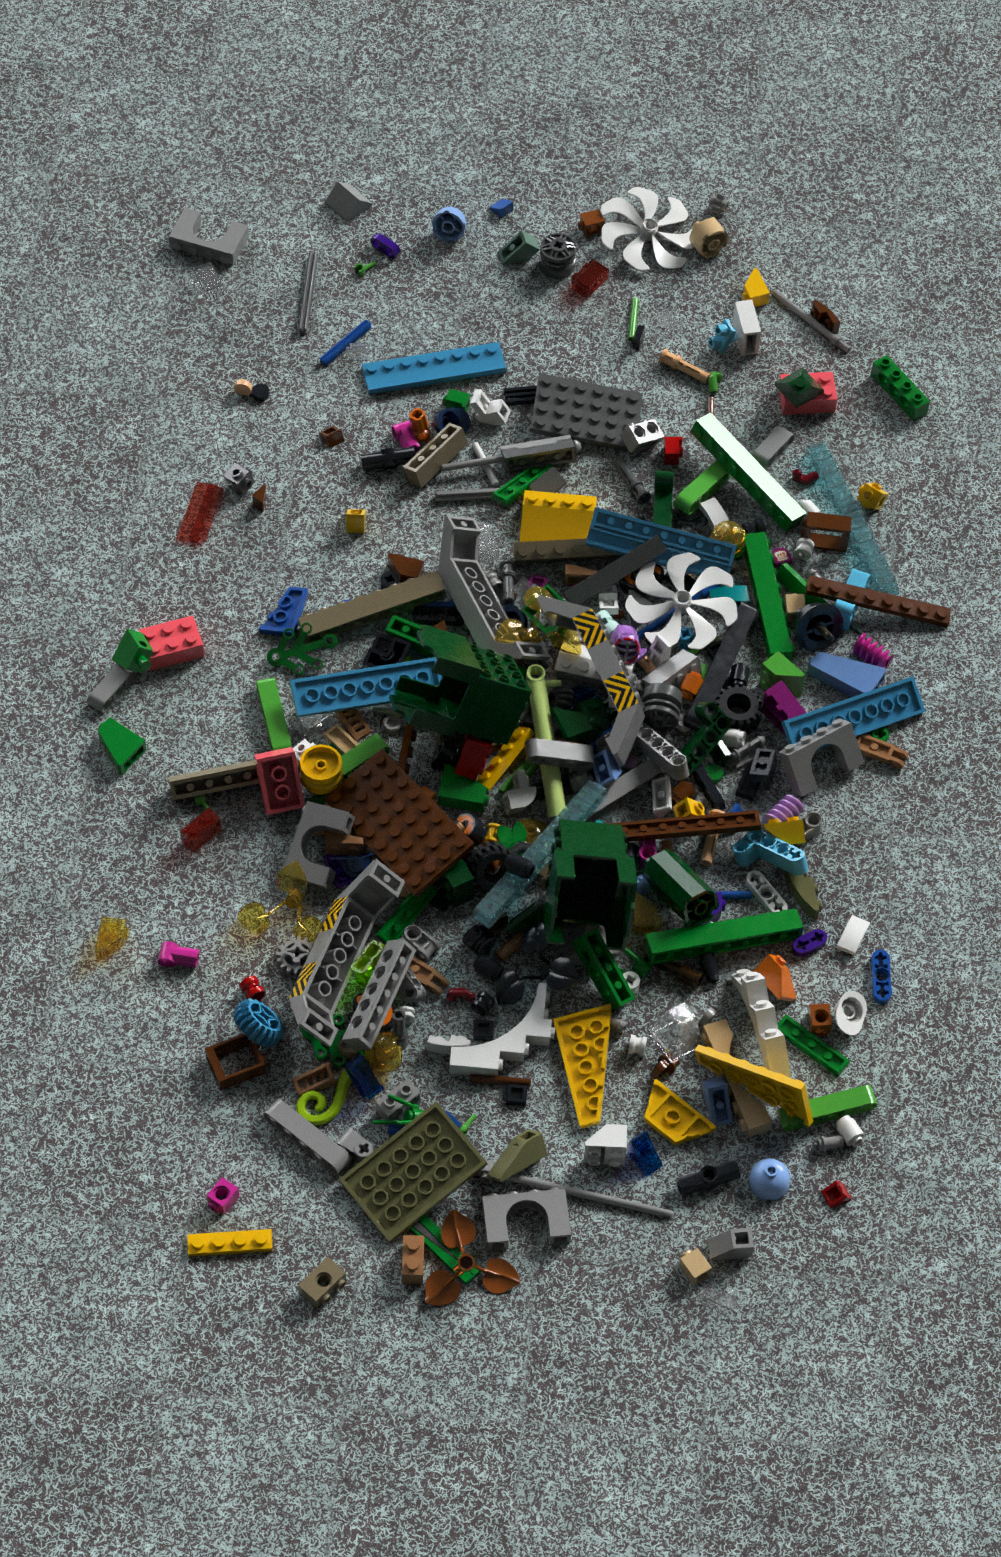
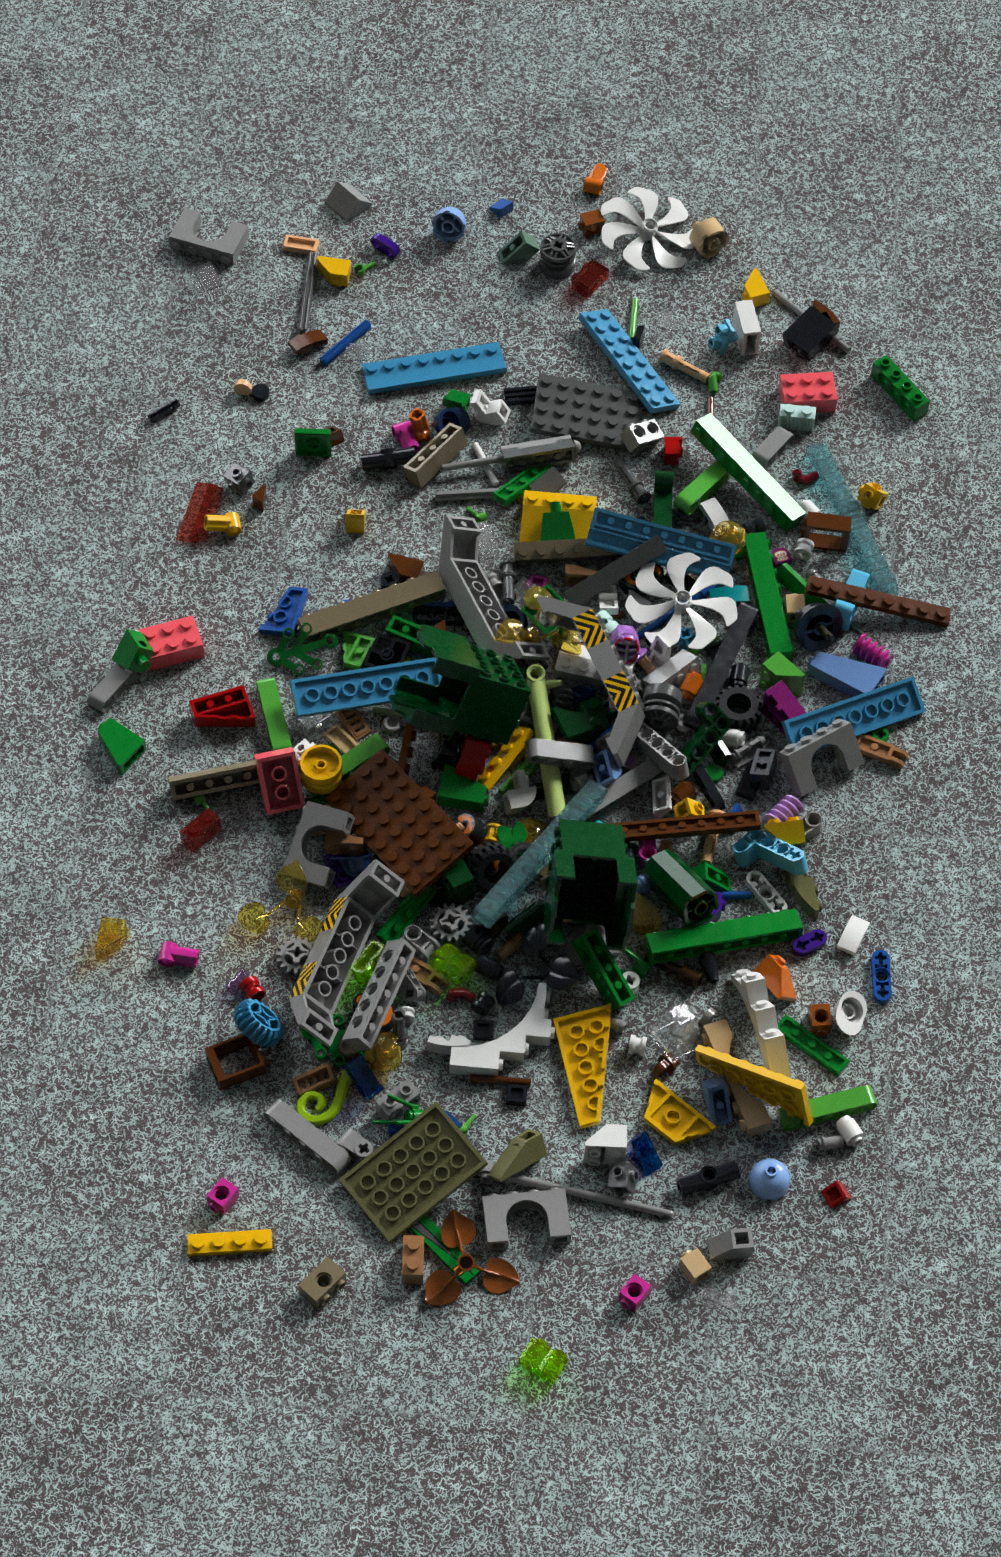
(163, 410): none -> black axle
(223, 709): none -> red wedge
(226, 523): none -> yellow piece
(233, 984): none -> clear purple pin
(300, 244): none -> light nougat tile
(304, 342): none -> reddish brown slope
(313, 442): none -> green tile
(334, 270): none -> yellow slope
(355, 649): none -> bright green wing
(448, 926): none -> light grey gear
(452, 963): none -> clear neon green brick
(478, 517): none -> bright green hand
(519, 866): black brick -> none
(543, 1360): none -> clear neon green brick
(556, 524): none -> green torso
(594, 183): none -> orange piece
(623, 1177): none -> flat silver brick
(629, 361): none -> dark azure plate
(636, 1285): none -> dark pink brick
(713, 877): none -> green slope
(718, 204): light grey gear -> none
(797, 417): none -> light aqua brick
(799, 387): dark green slope -> none
(809, 334): none -> black brick

